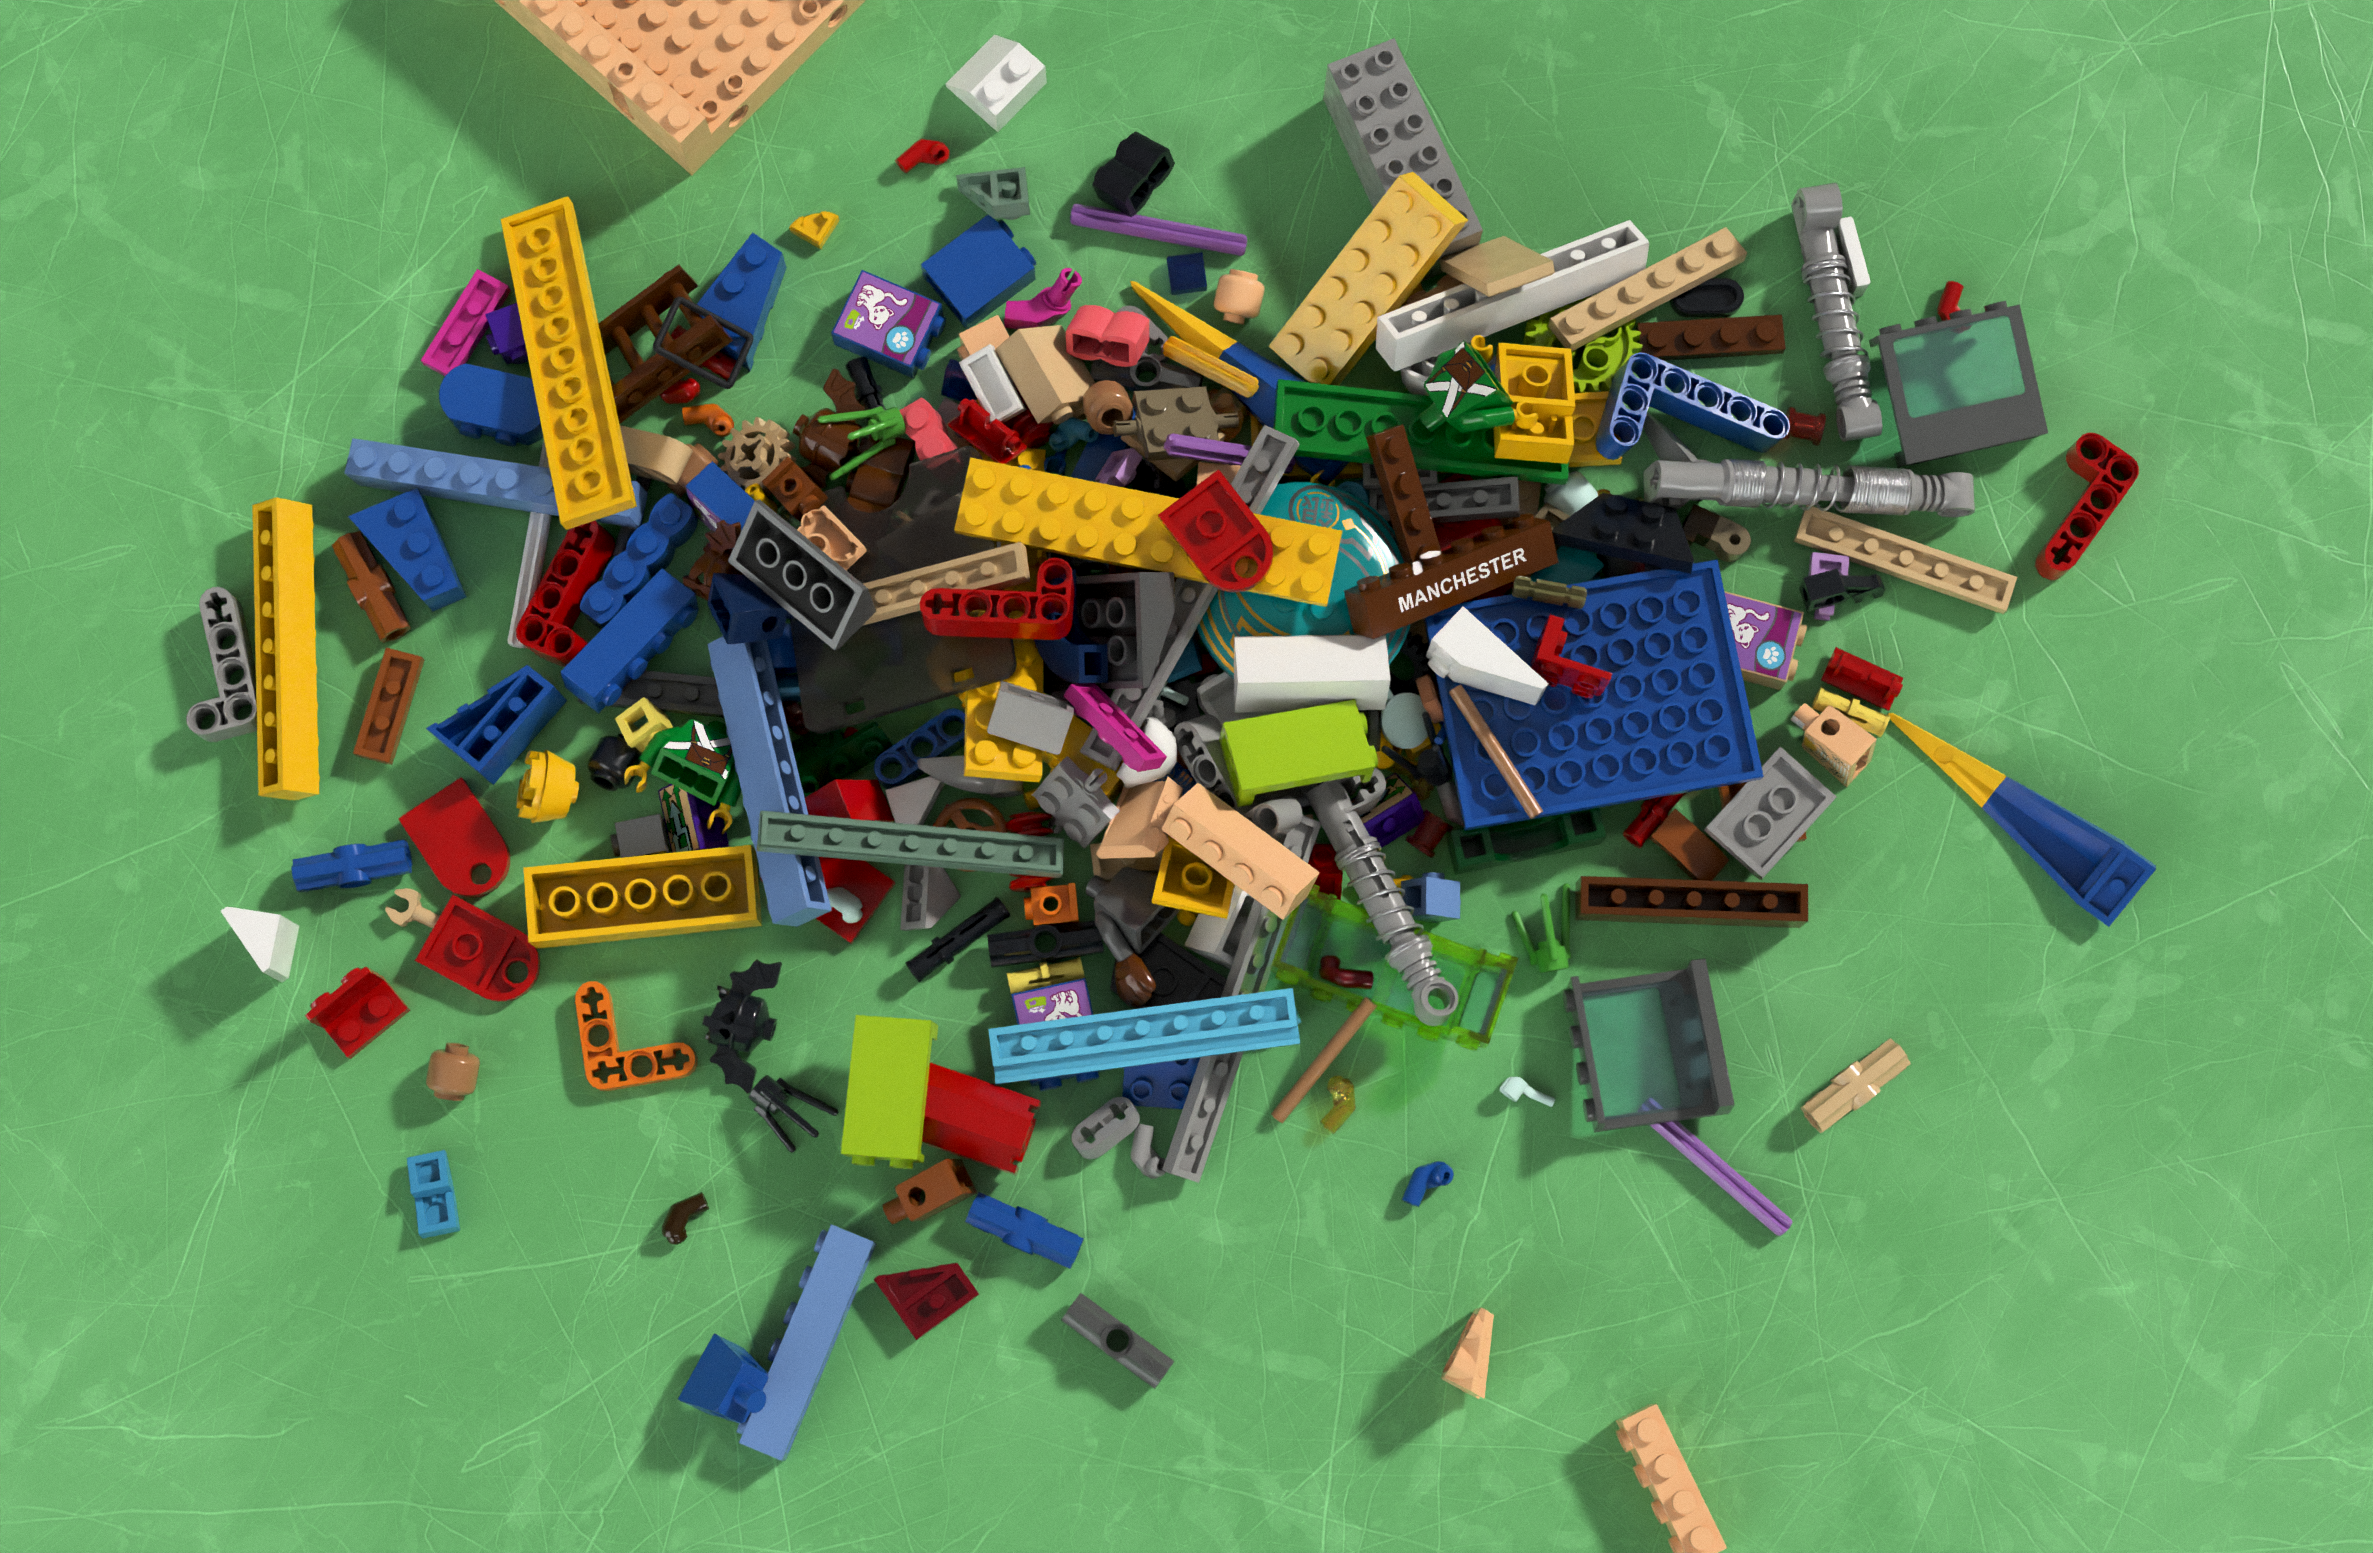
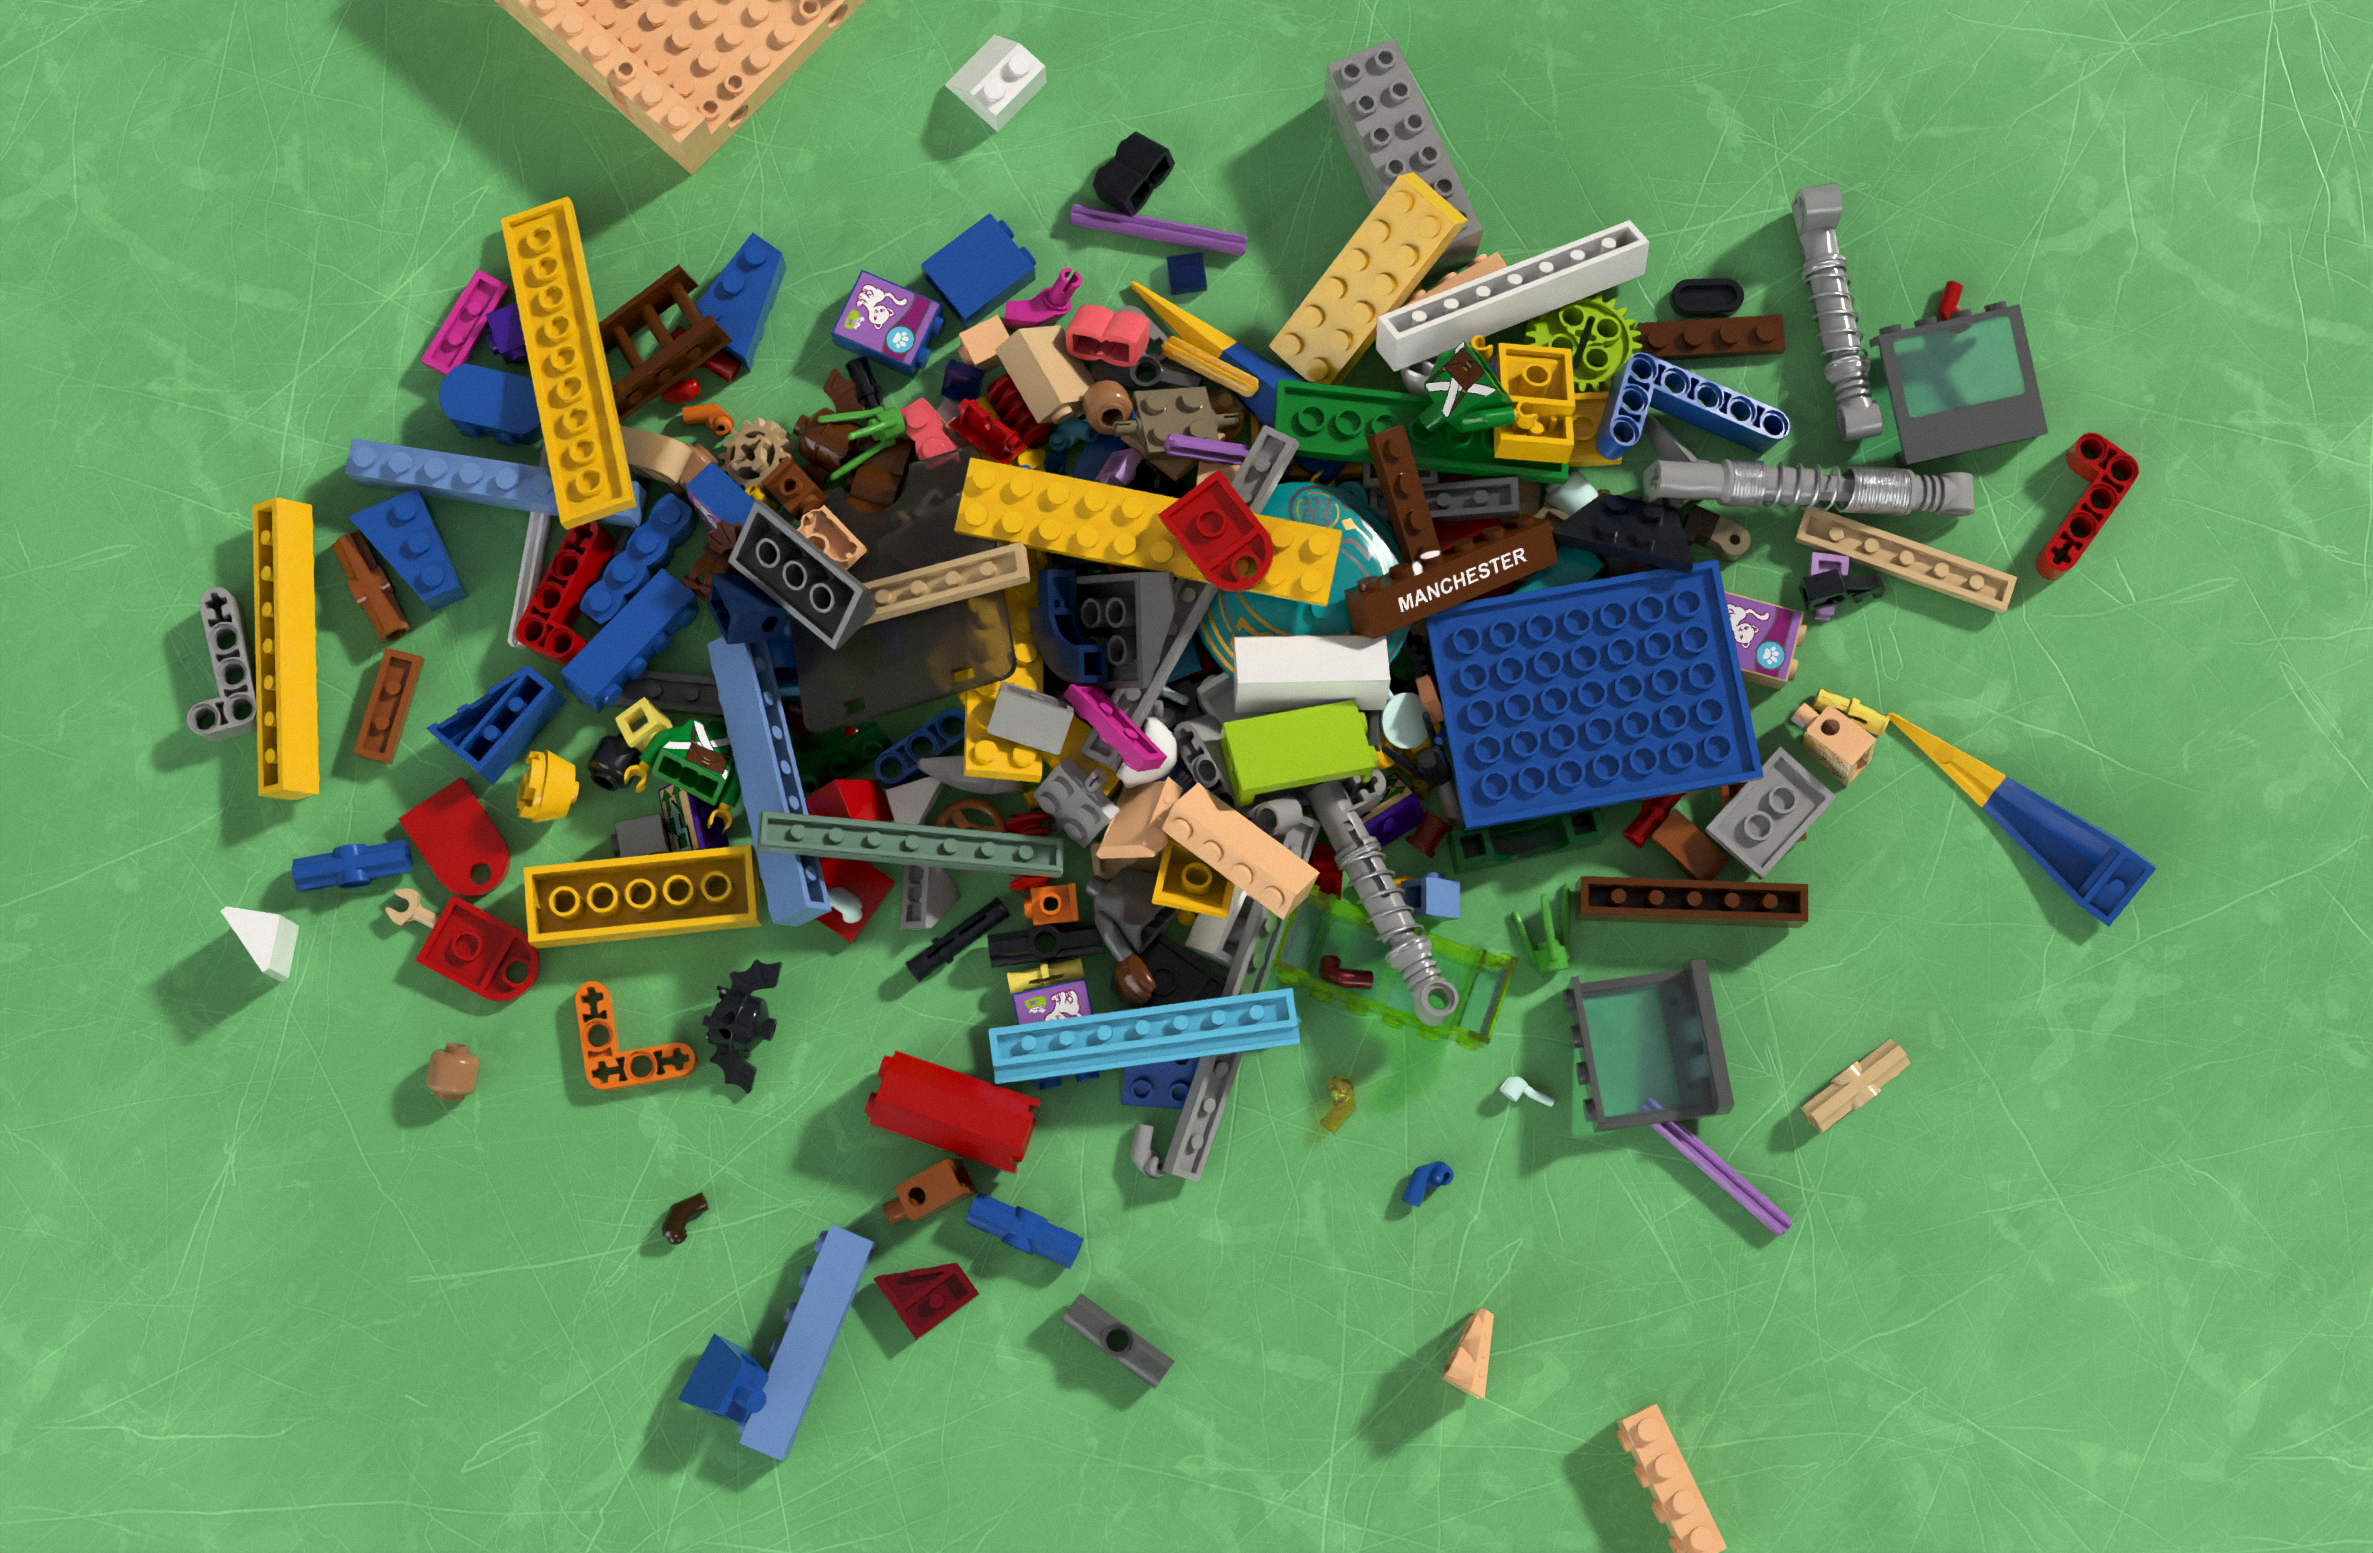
(357, 1010): red bracket -> none
(433, 1194): dark azure slope -> none
(695, 369): black piece -> none
(771, 1097): black plant -> none
(815, 227): yellow tile -> none
(887, 1090): lime panel -> none
(923, 152): red arm -> none
(992, 384): white tile -> none
(997, 192): sand green wing -> none
(999, 604): red beam -> none
(1105, 1127): light grey beam -> none
(1239, 296): light nougat head -> none
(1324, 1059): medium nougat bar -> none
(1479, 659): white slope -> none
(1495, 751): medium nougat piece -> none
(1497, 266): tan tile -> none
(1549, 592): olive axle -> none
(1555, 670): red bracket -> none
(1647, 289): tan plate -> none
(1805, 426): clear red bush -> none
(1851, 249): white tile -> none
(1862, 679): red hinge -> none

